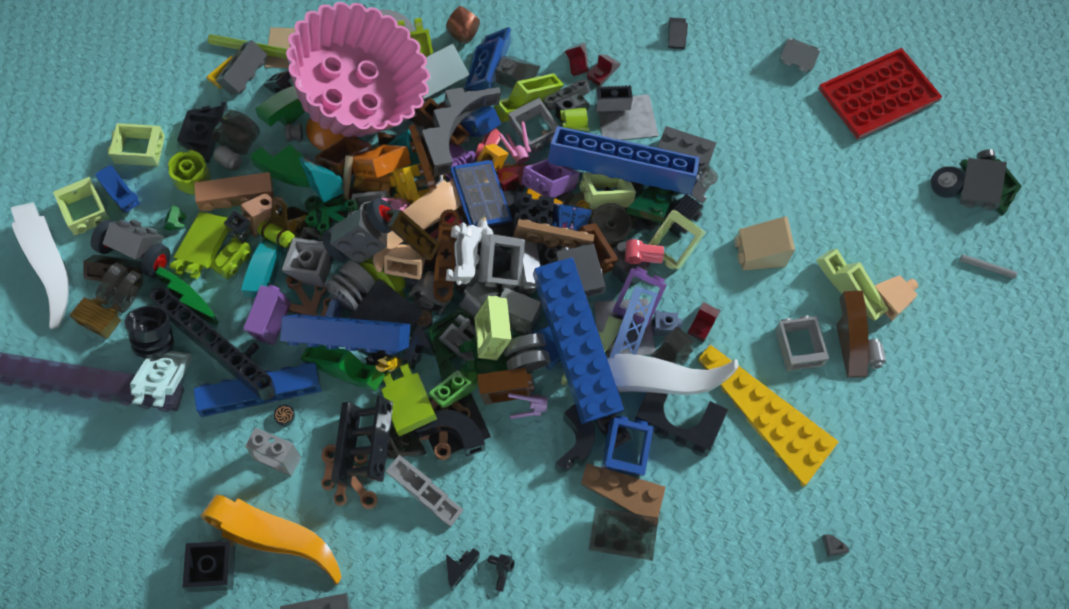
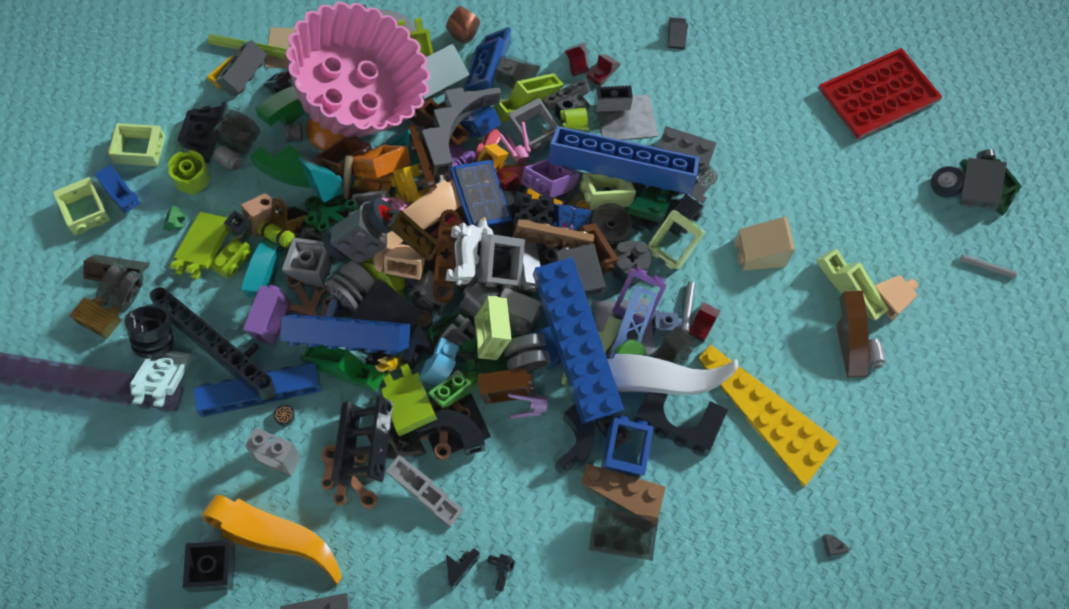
(44, 258): white animal -> none
(132, 241): brick -> none
(186, 295): green slope -> none
(232, 191): nougat brick -> none
(384, 139): reddish brown tile -> none
(440, 364): none -> medium azure brick
(631, 347): none -> bright green tile
(638, 252): coral piece -> none
(688, 306): none -> light grey bar
(791, 362): light grey window -> none
(800, 54): light grey slope -> none

